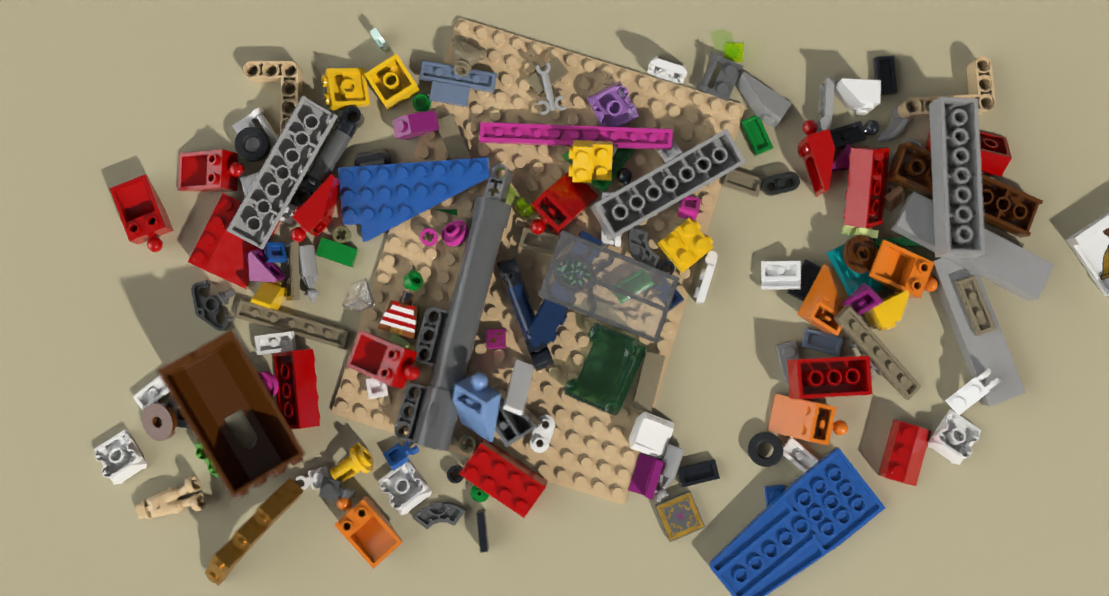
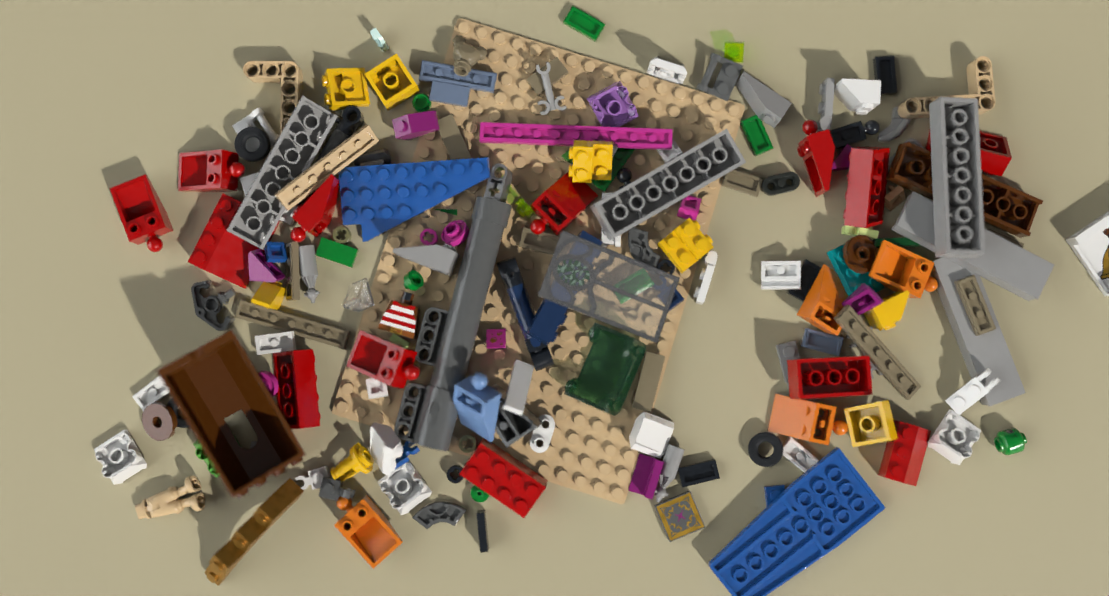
(329, 164): none -> tan plate
(384, 447): none -> white slope
(431, 256): none -> light grey slope
(584, 23): none -> green tile
(870, 423): none -> yellow brick
(1010, 441): none -> green head

